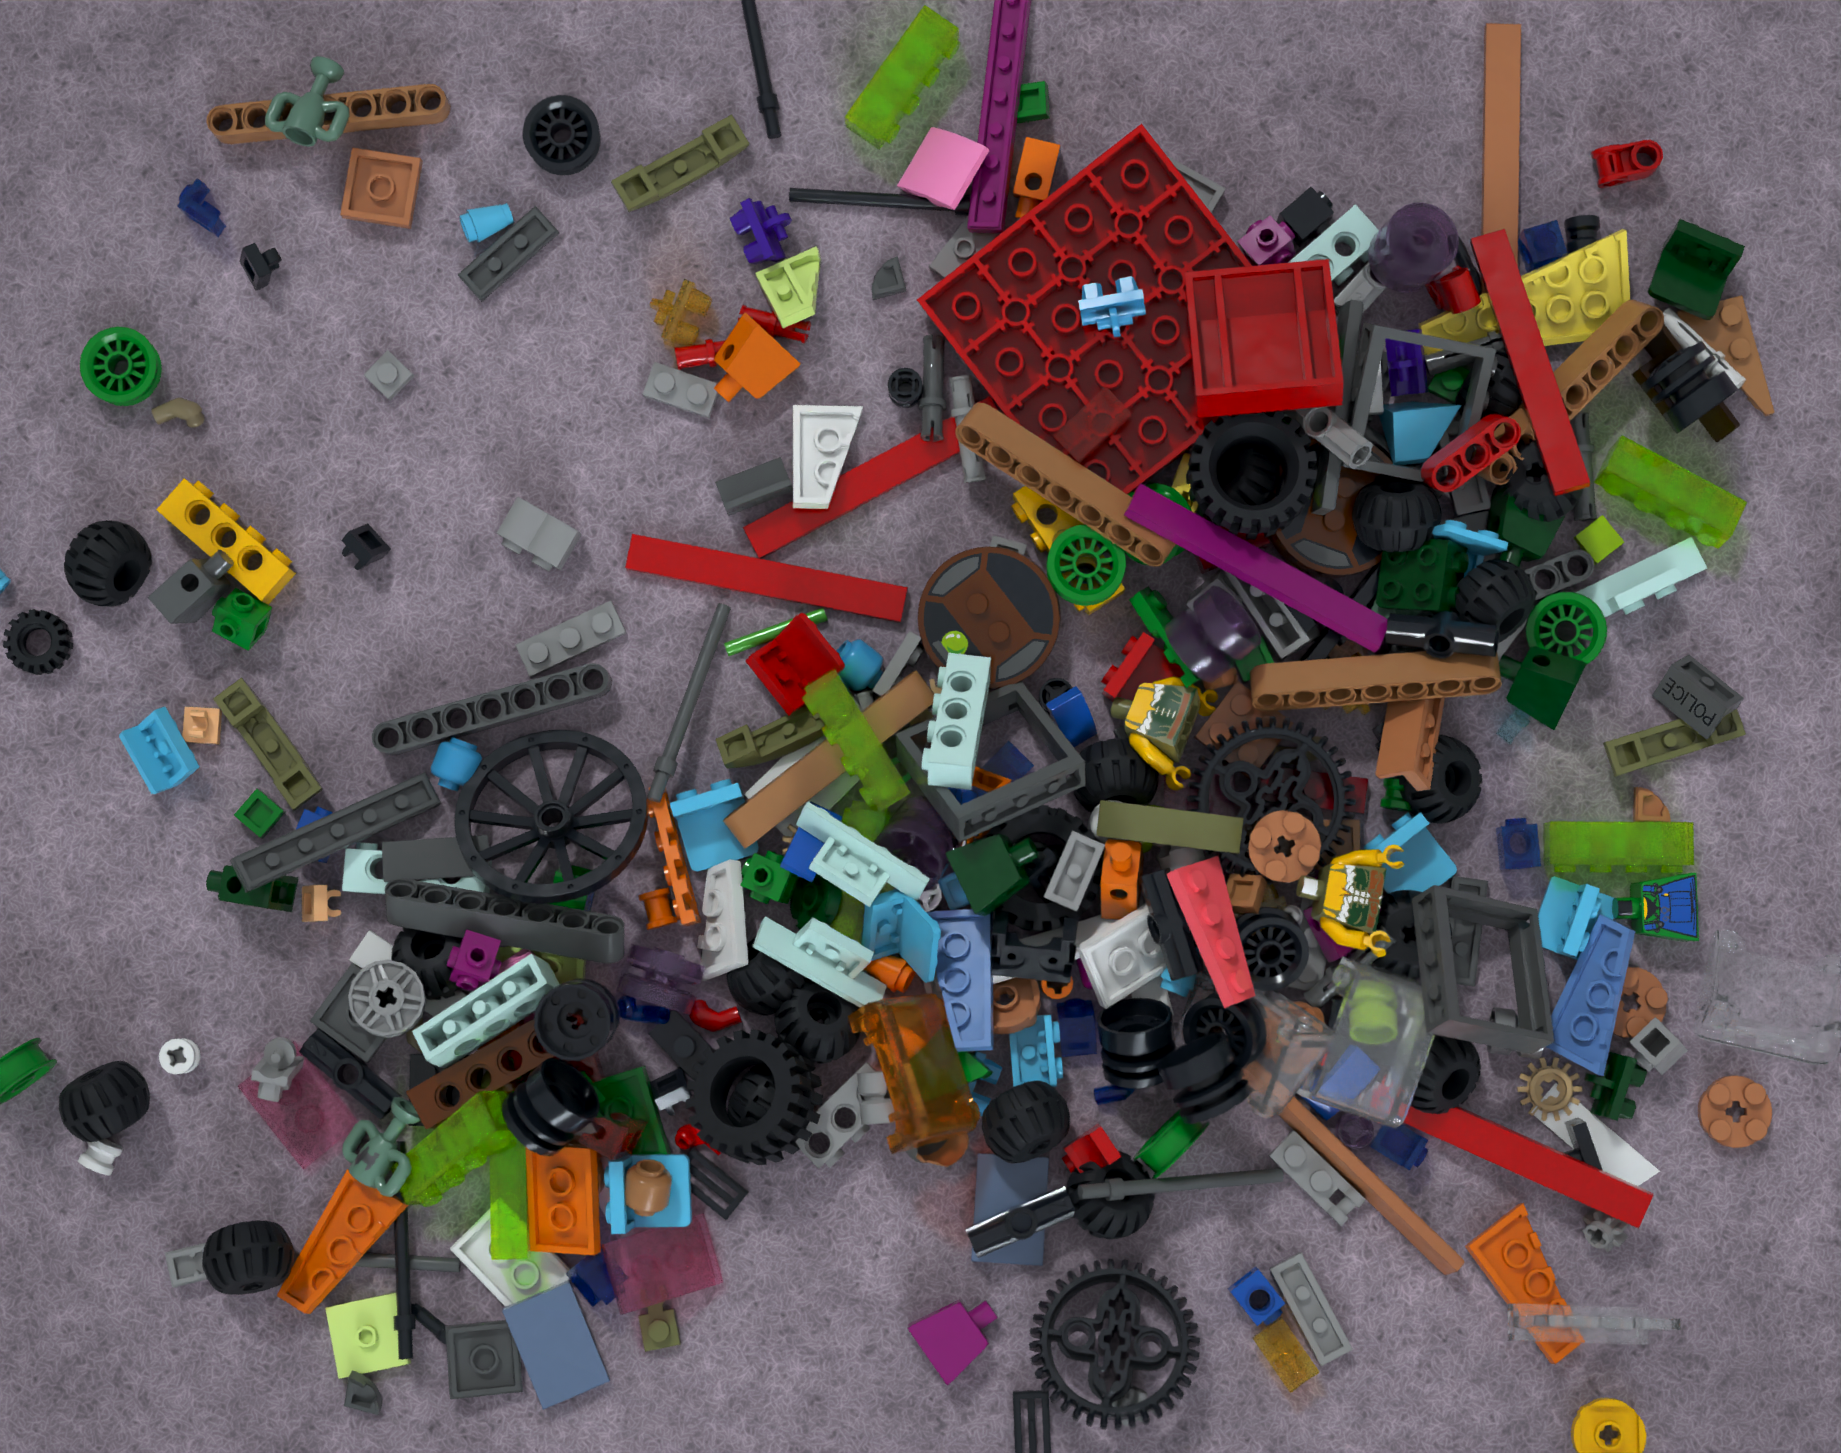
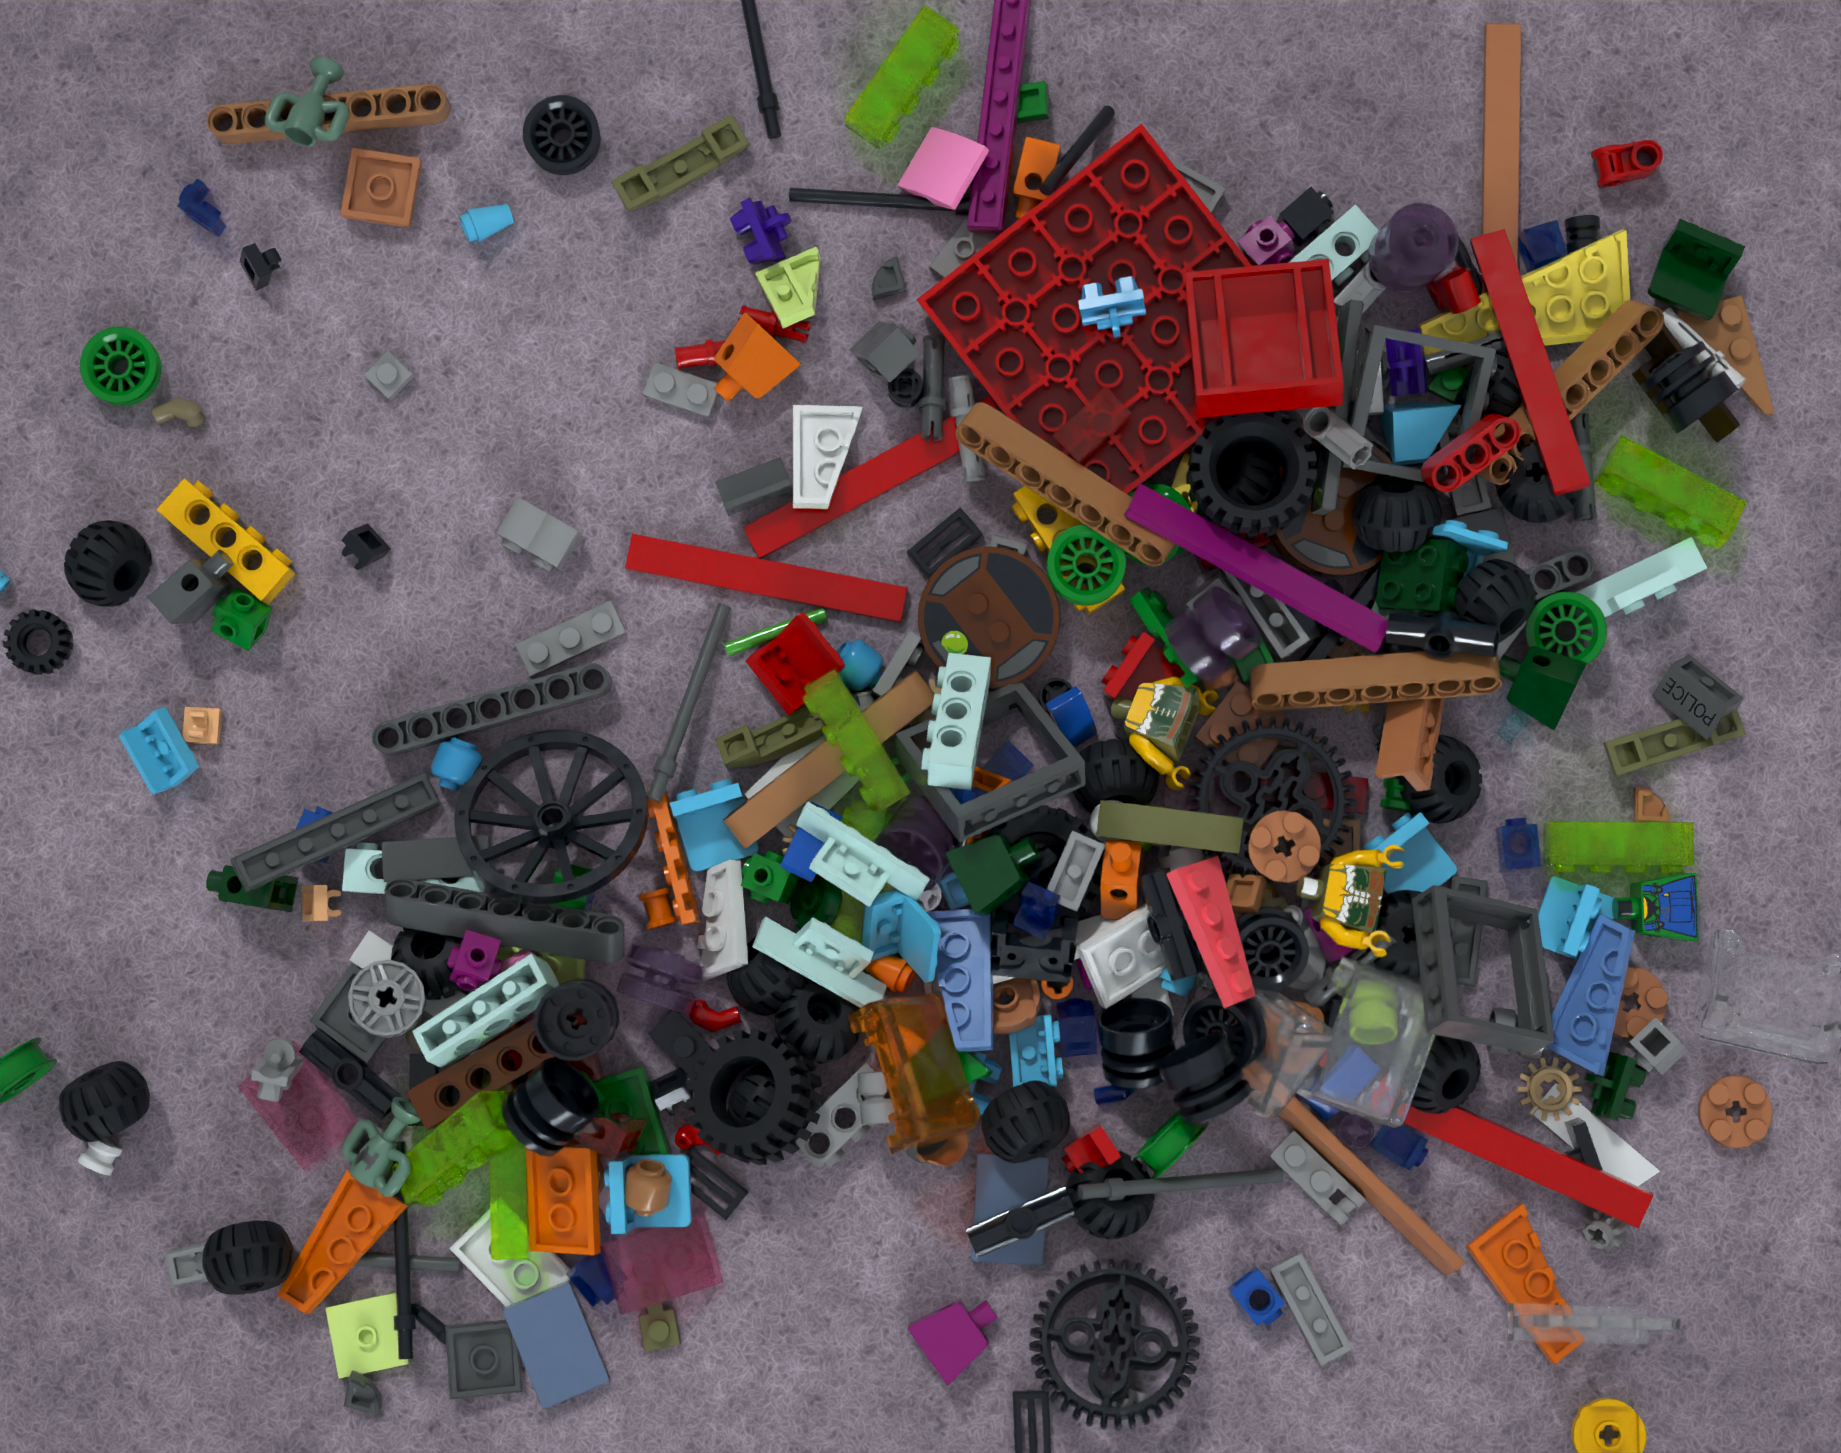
(187, 1058): white wheel -> none
(259, 813): green plate -> none
(269, 743): olive slope -> none
(508, 253): dark grey tile -> none
(642, 1013): clear blue arm -> none
(687, 300): clear yellow hips -> none
(886, 350): none -> dark grey brick
(968, 524): none -> black tile
(1037, 911): none -> clear blue bracket
(1077, 150): none -> black bar
(1285, 1354): clear yellow hips -> none
(1526, 537): dark green torso -> none
(1599, 539): lime tile -> none

